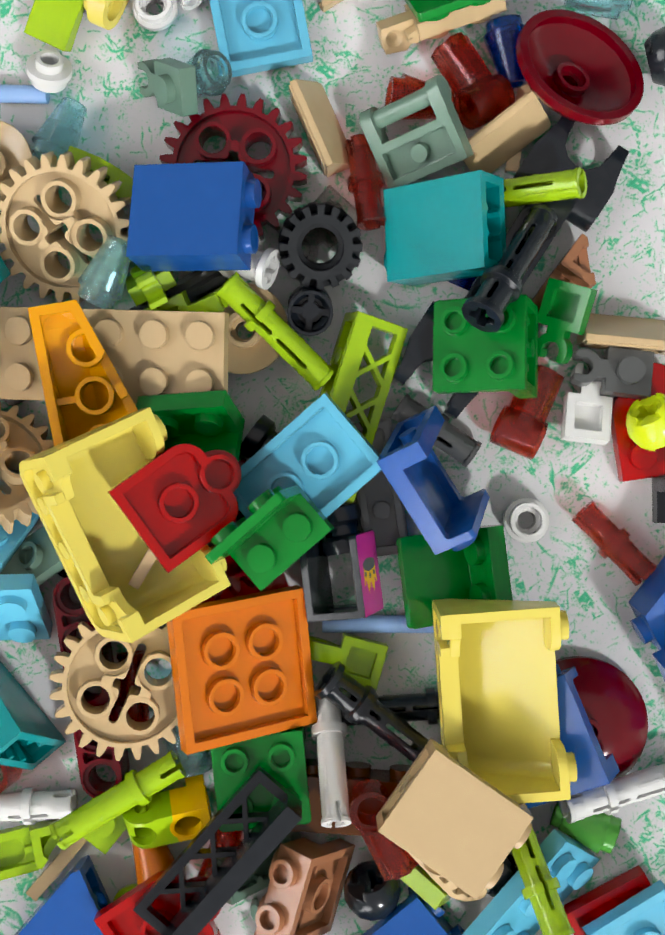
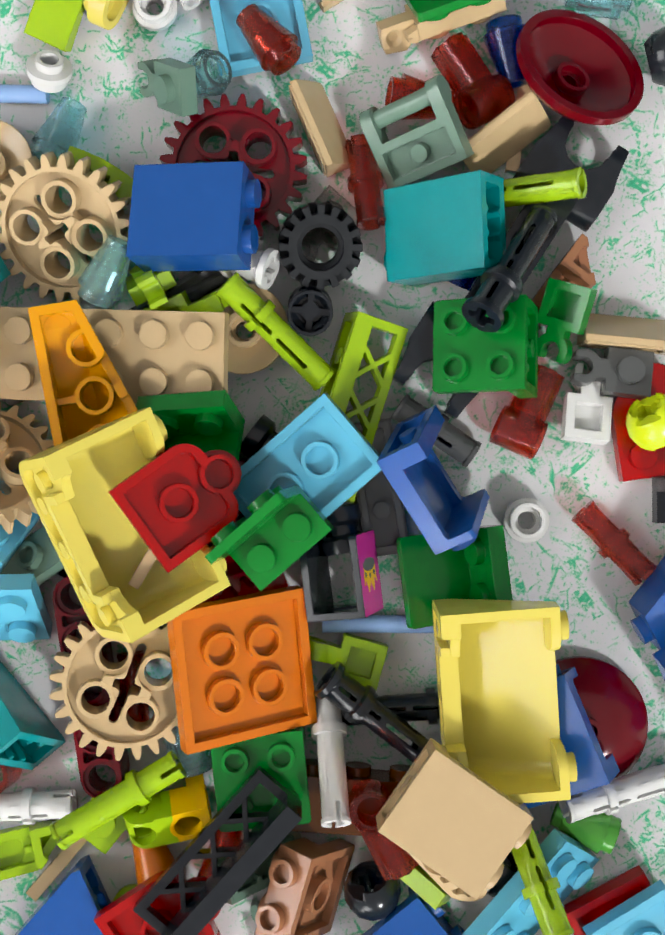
(270, 41): none -> clear red cone

